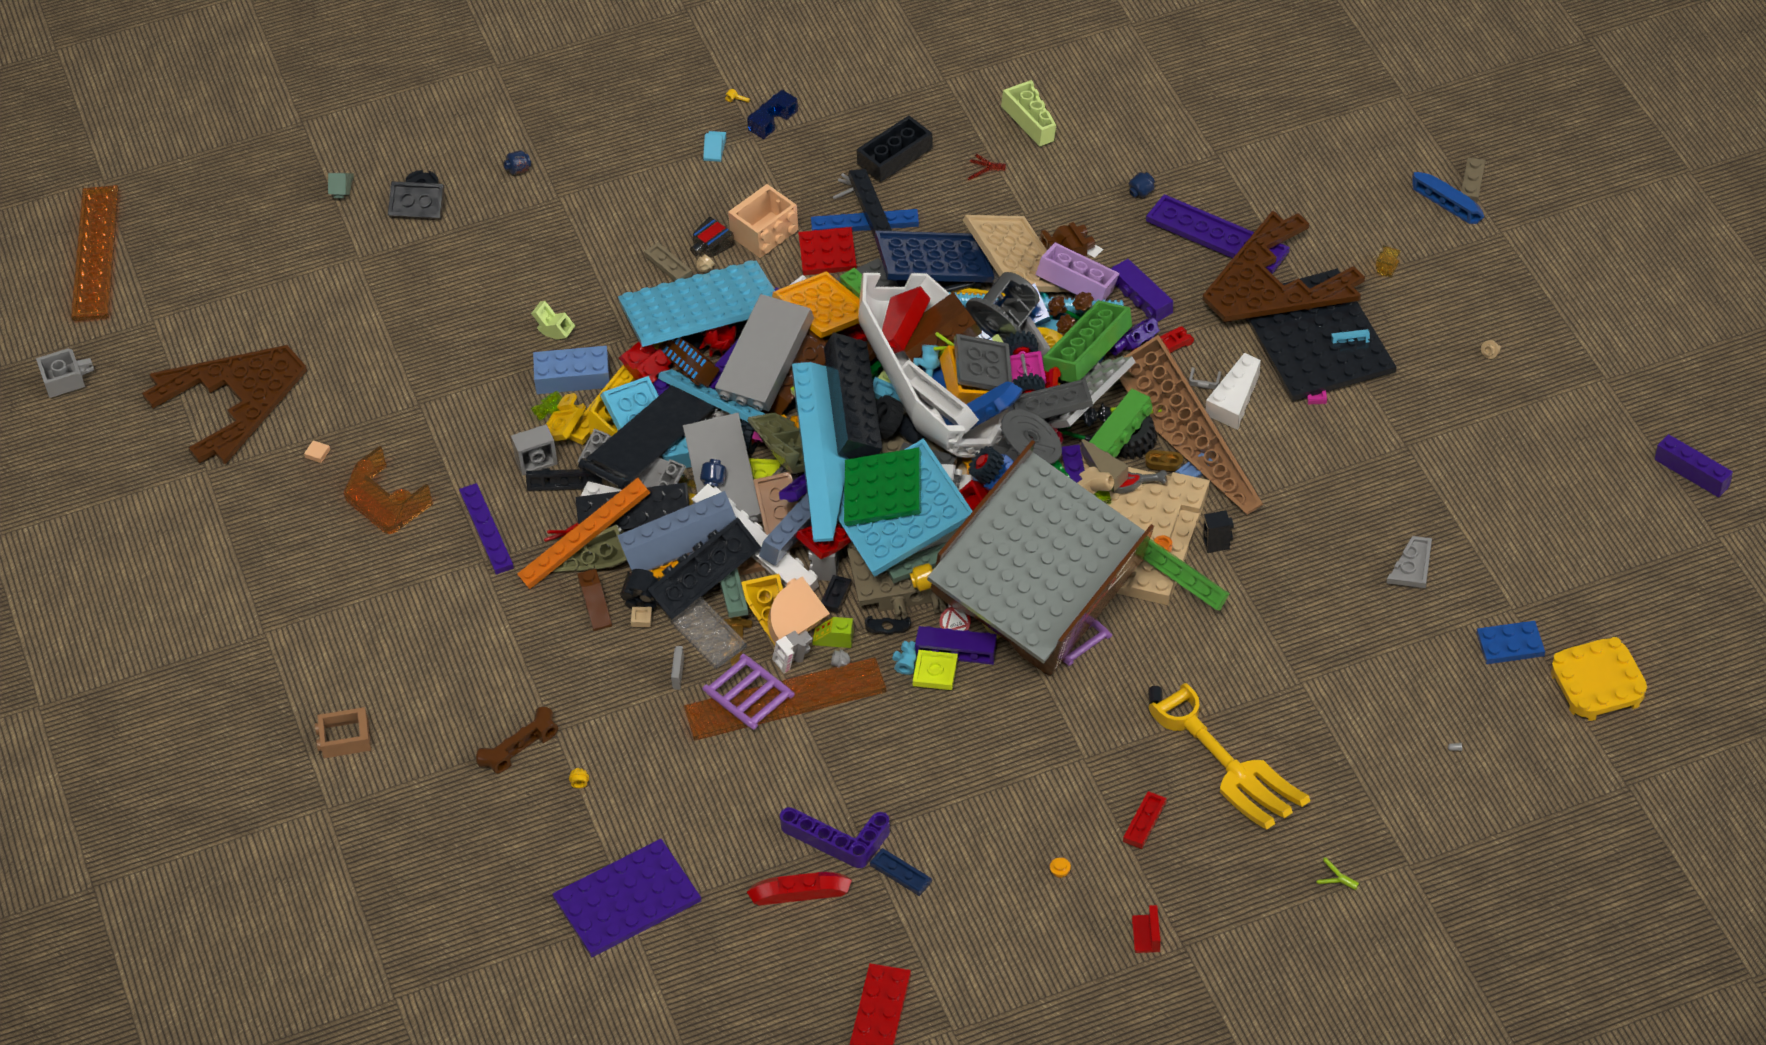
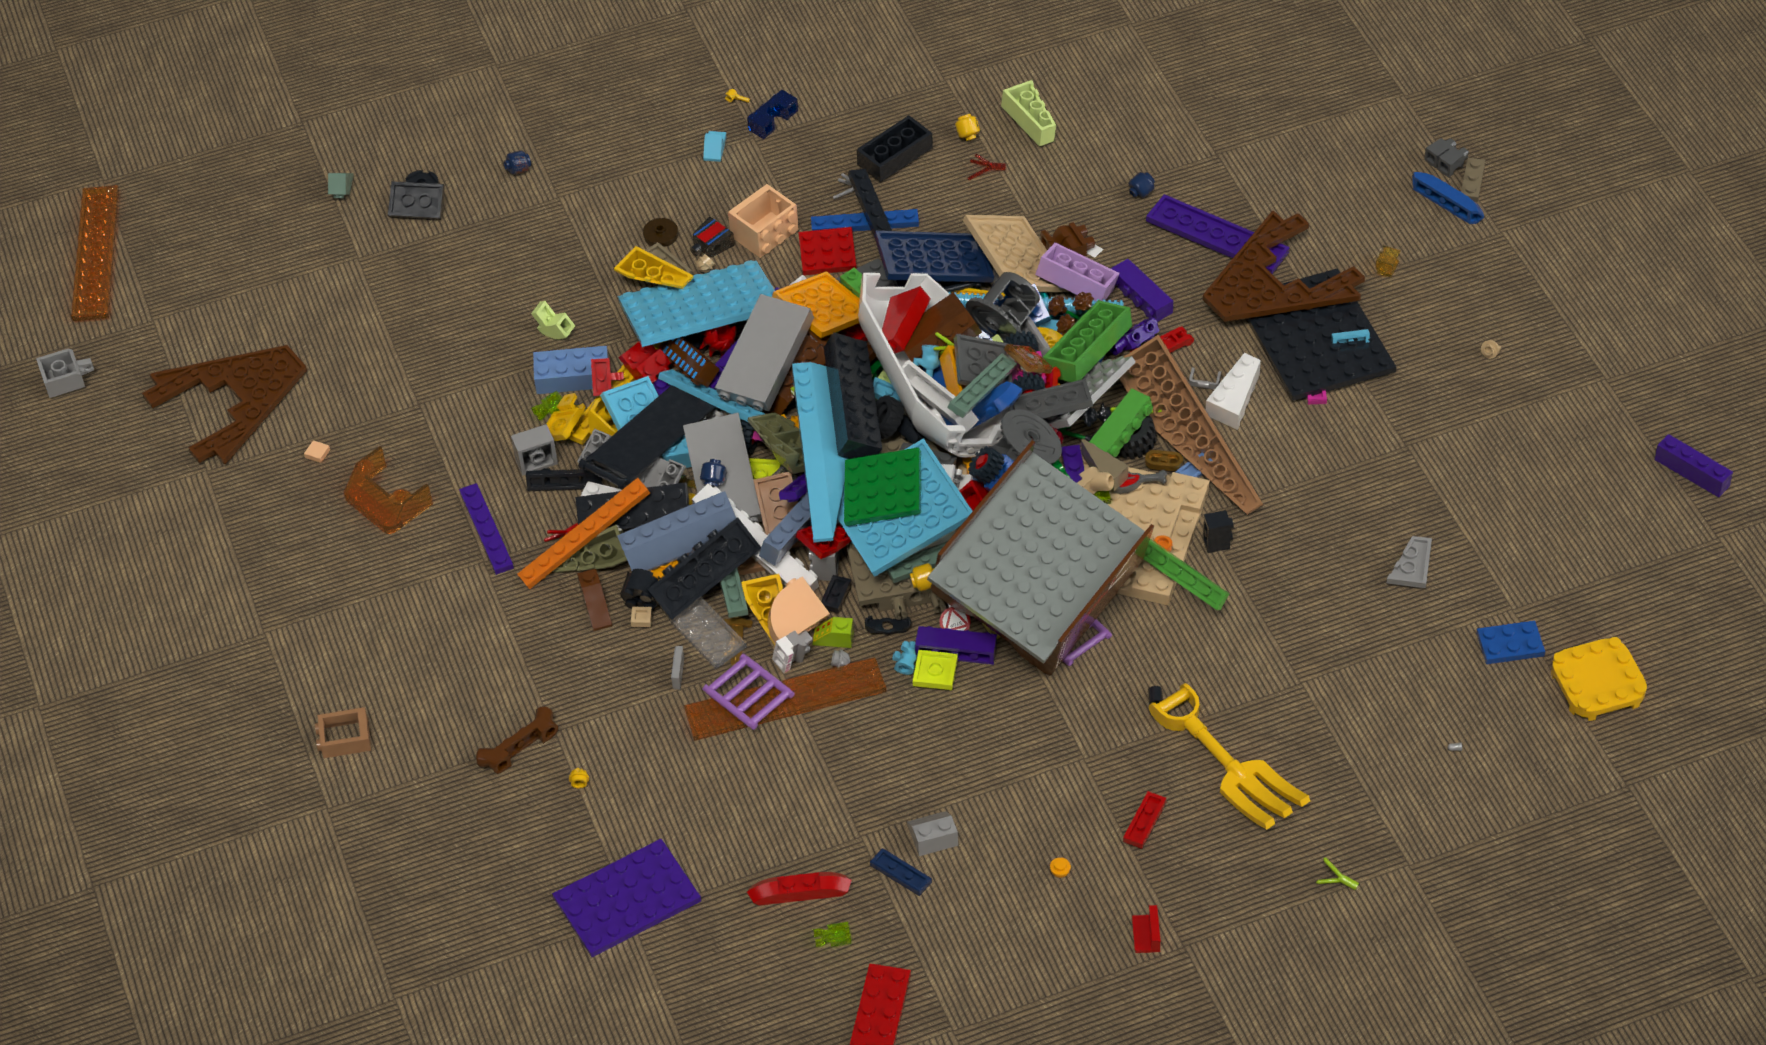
(602, 377): none -> red plate
(647, 267): none -> yellow wedge
(661, 231): none -> dark brown plate
(834, 838): dark purple beam -> none
(836, 934): none -> clear neon green plate
(933, 833): none -> light grey slope
(967, 127): none -> yellow head
(982, 385): none -> sand green plate
(1028, 359): none -> clear orange piece
(1445, 156): none -> dark grey hips

